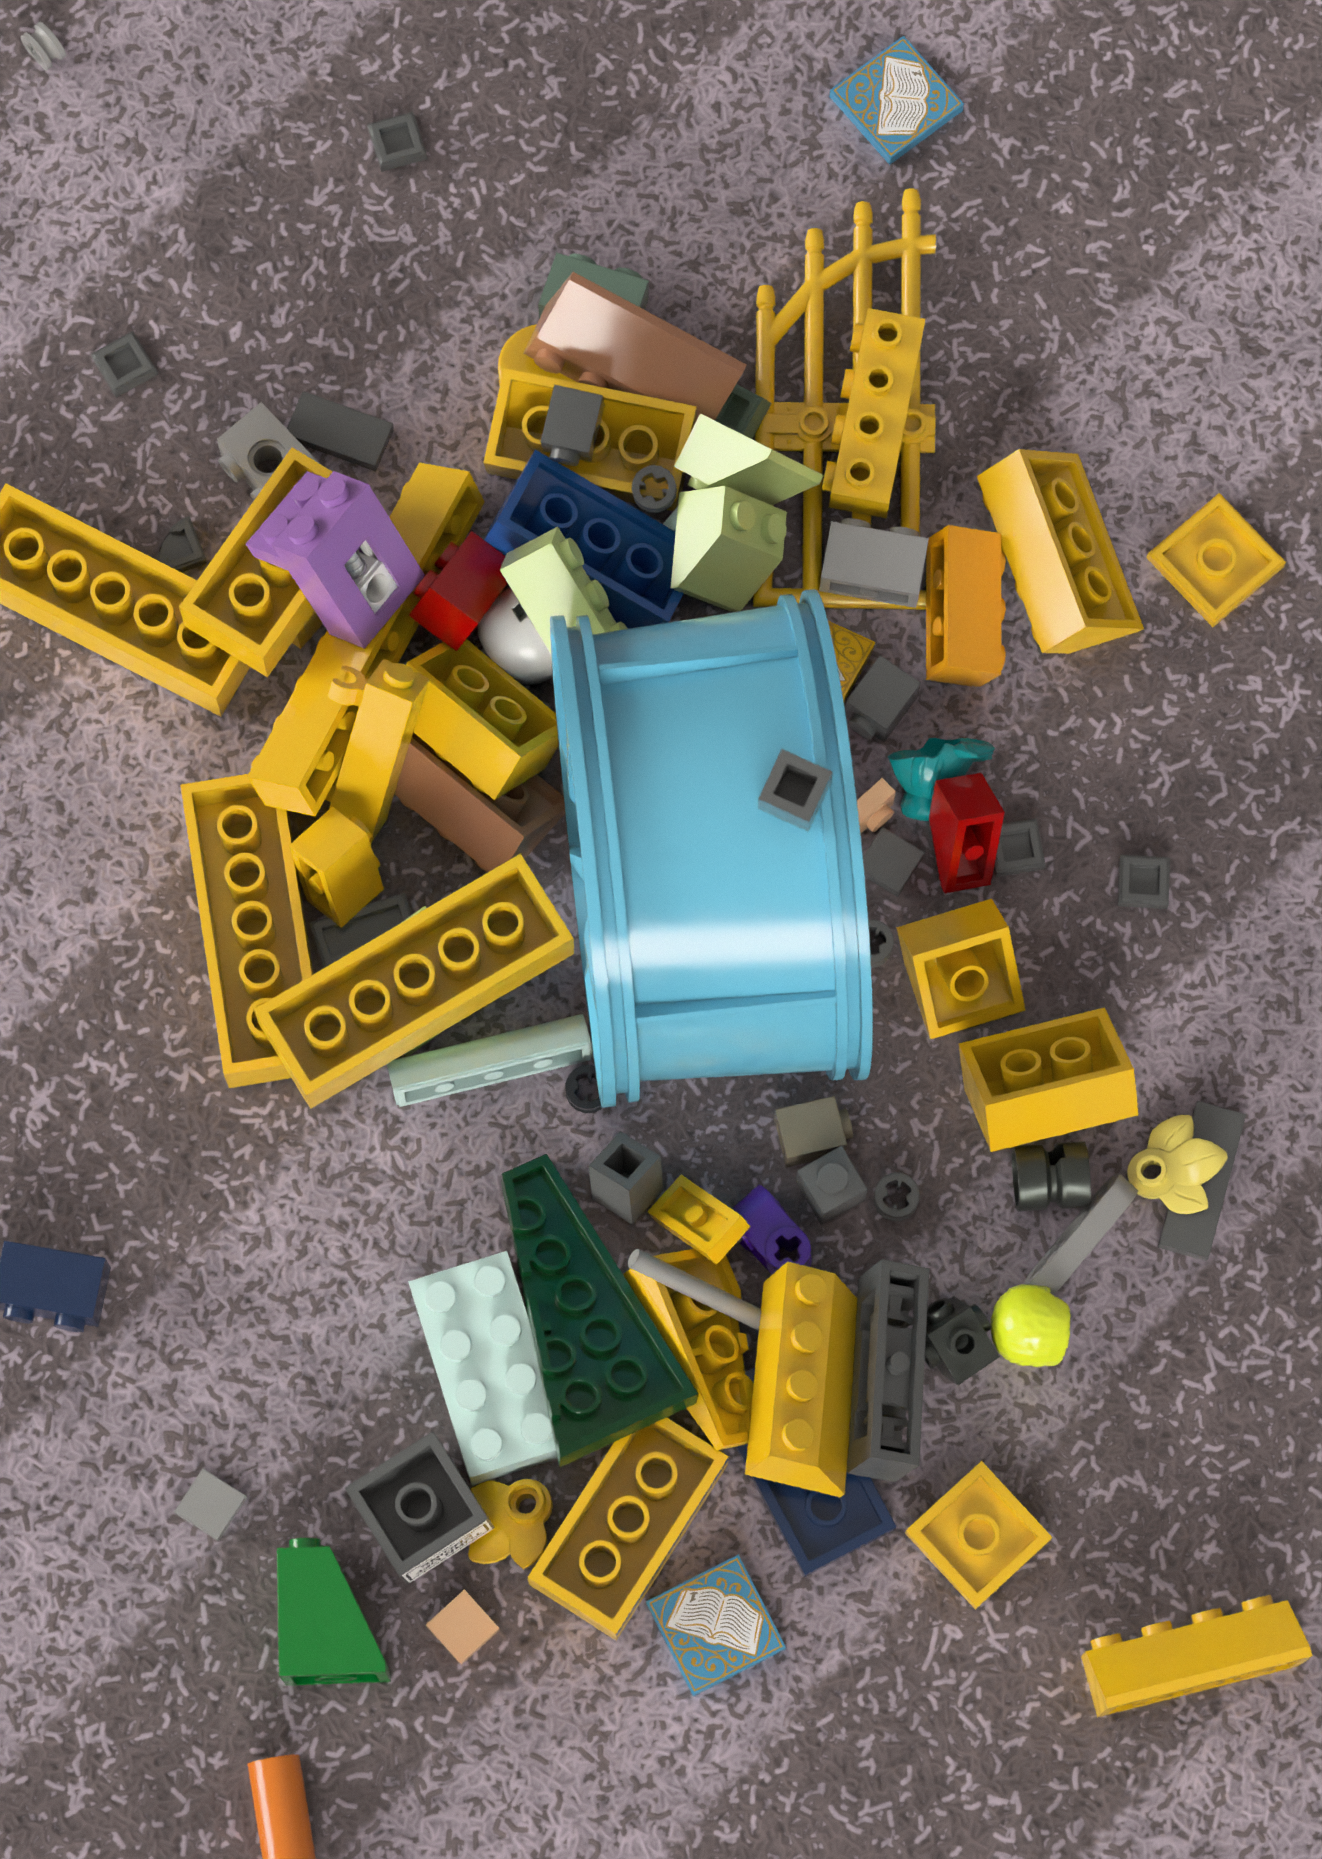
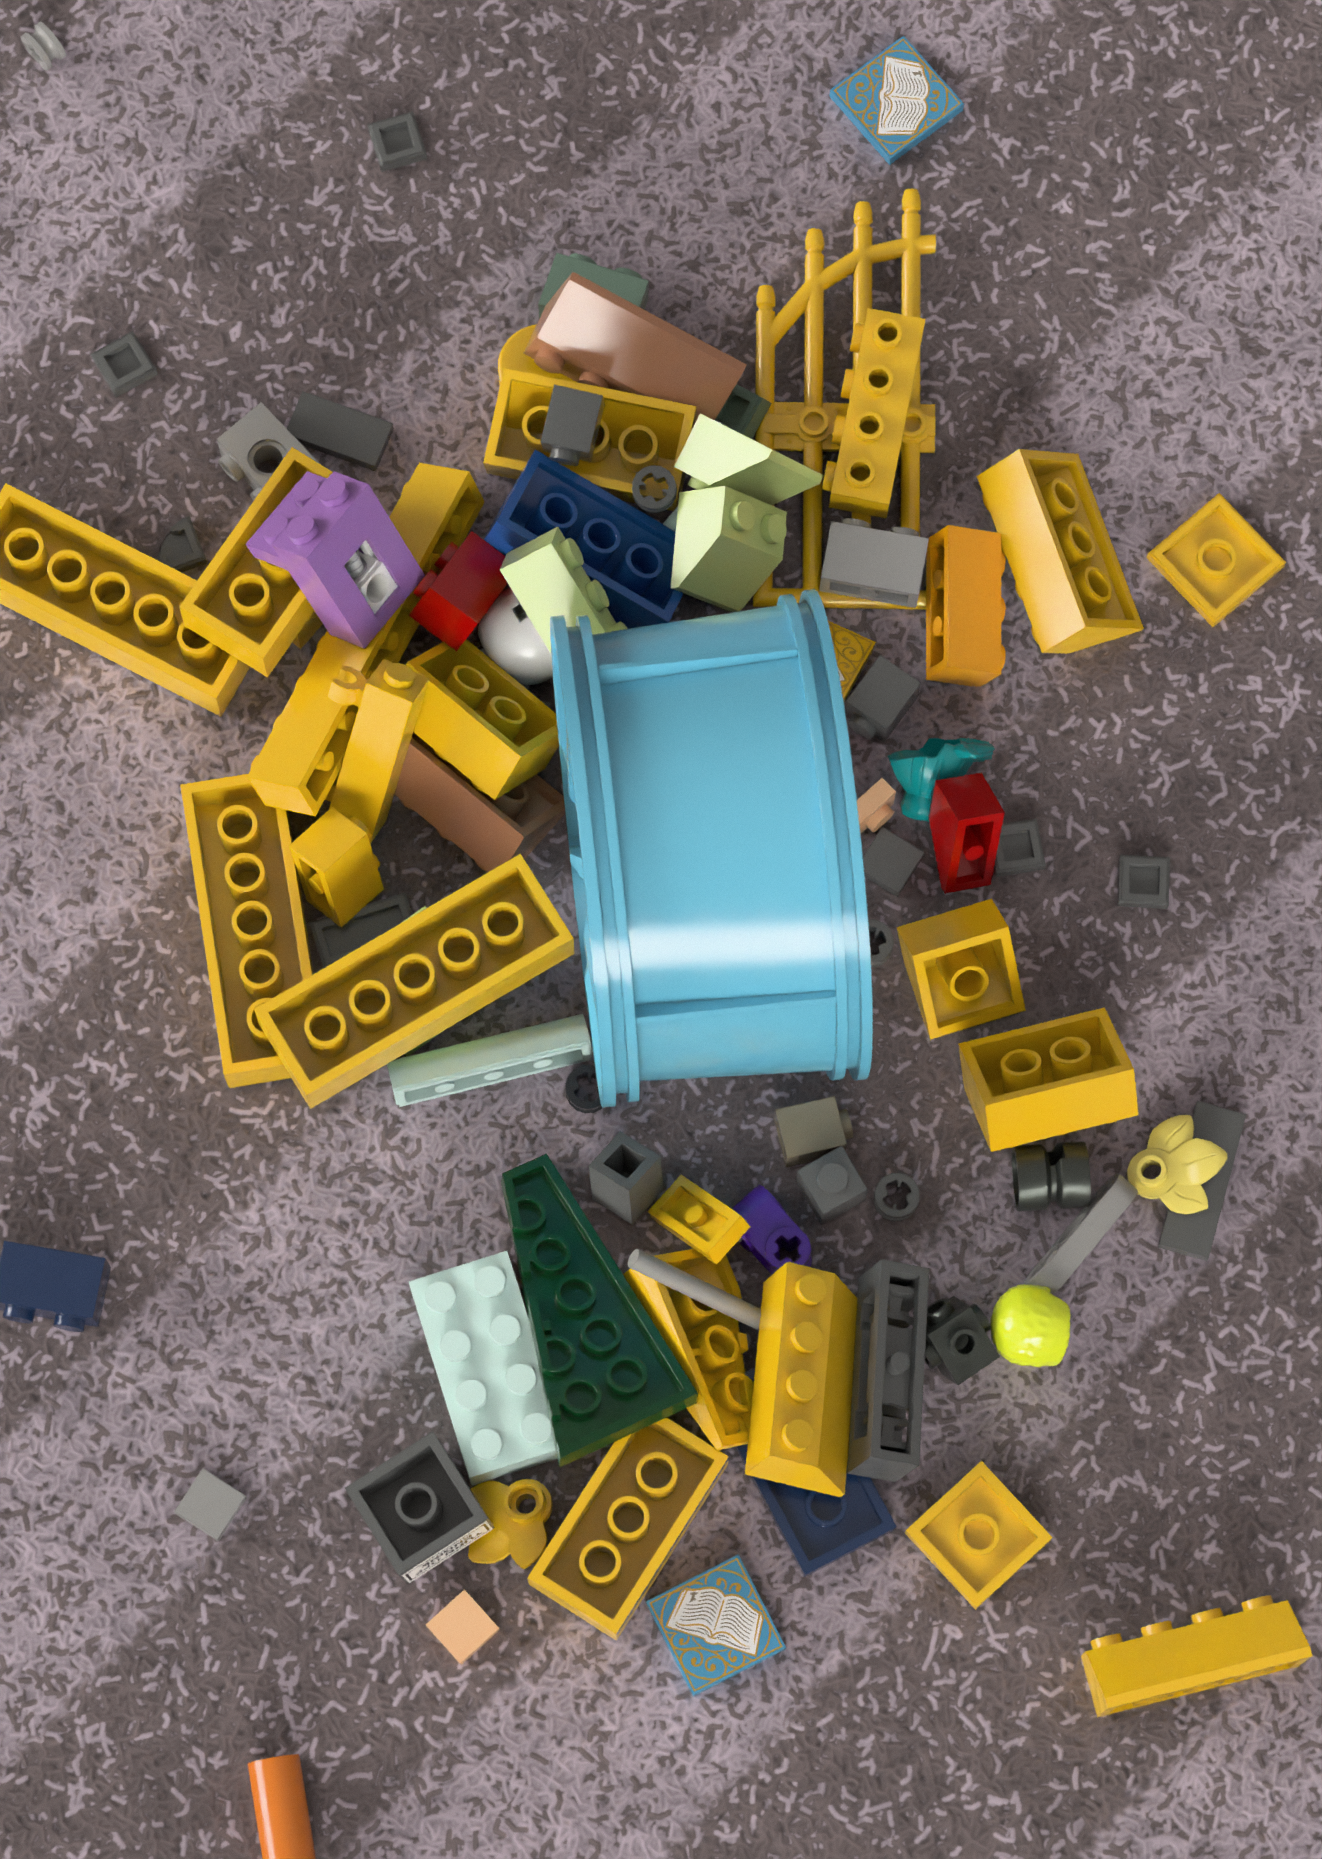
(320, 1622): green slope -> none
(795, 790): dark grey brick -> none

